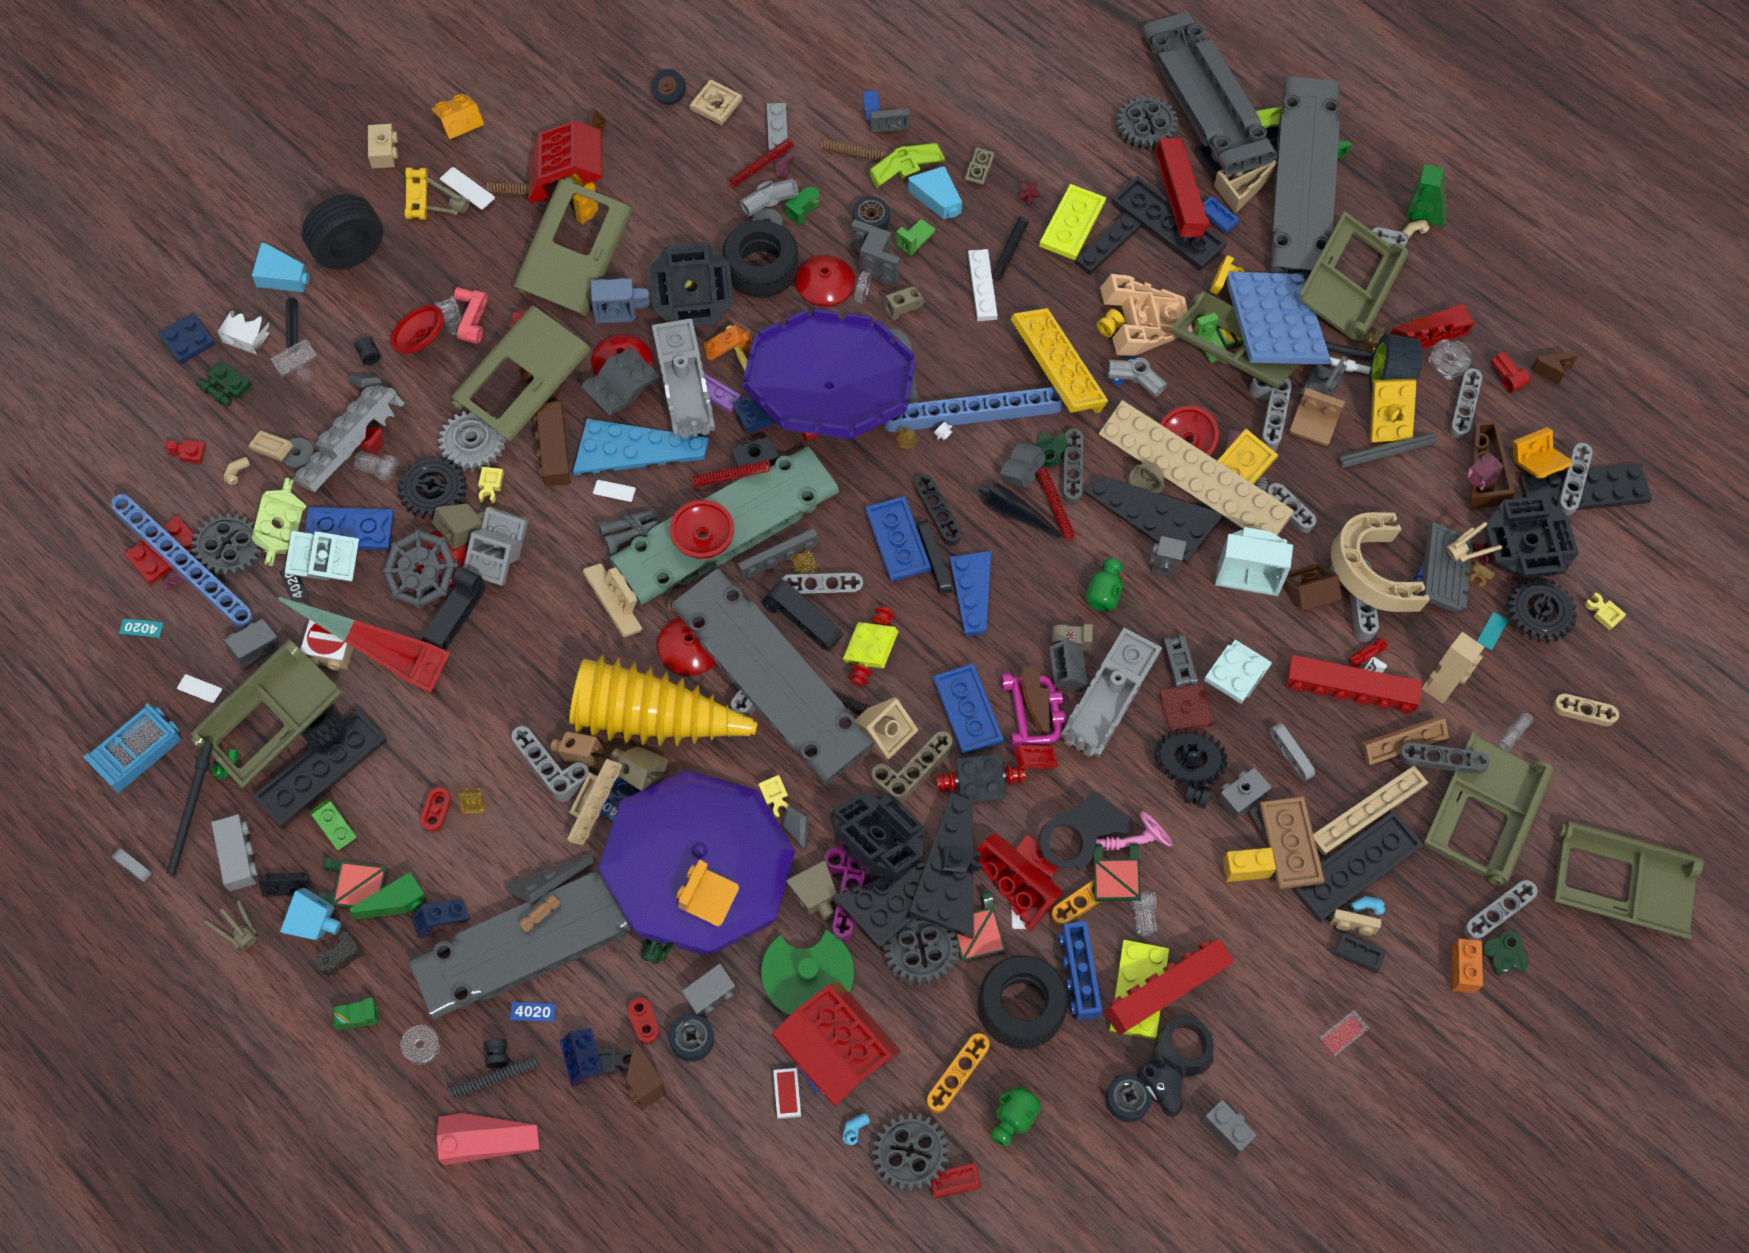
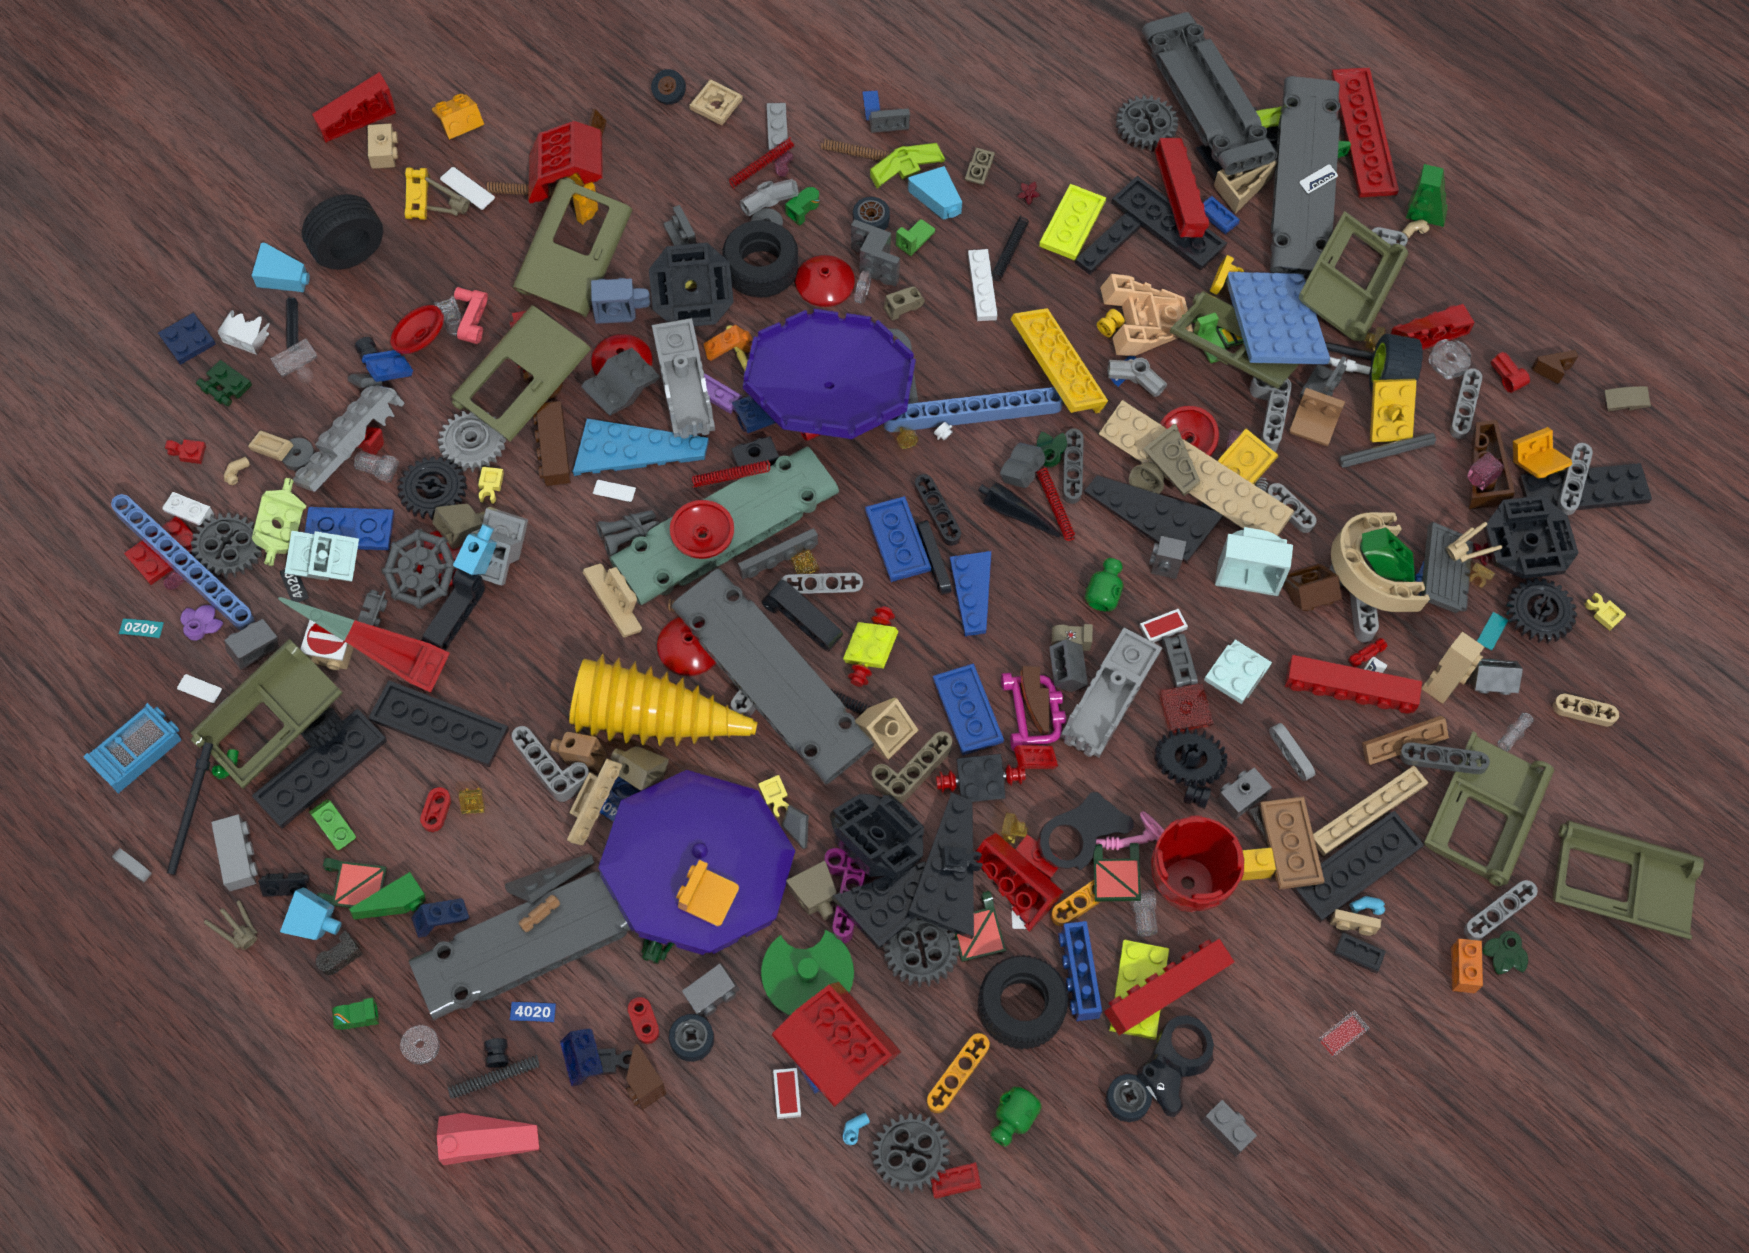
(188, 509): none -> white bracket
(199, 622): none -> medium lavender plate
(355, 109): none -> red wedge
(375, 604): none -> dark grey hinge
(387, 365): none -> blue plate
(438, 723): none -> black plate
(476, 552): none -> medium azure torso
(679, 228): none -> dark grey bracket
(1013, 828): none -> clear yellow tile
(1163, 626): none -> tile
(1173, 460): none -> dark tan wing
(1200, 852): none -> red piece
(1318, 178): none -> white sticker
(1365, 132): none -> red plate
(1388, 555): none -> green wedge
(1497, 676): none -> flat silver brick
(1627, 397): none -> dark tan slope

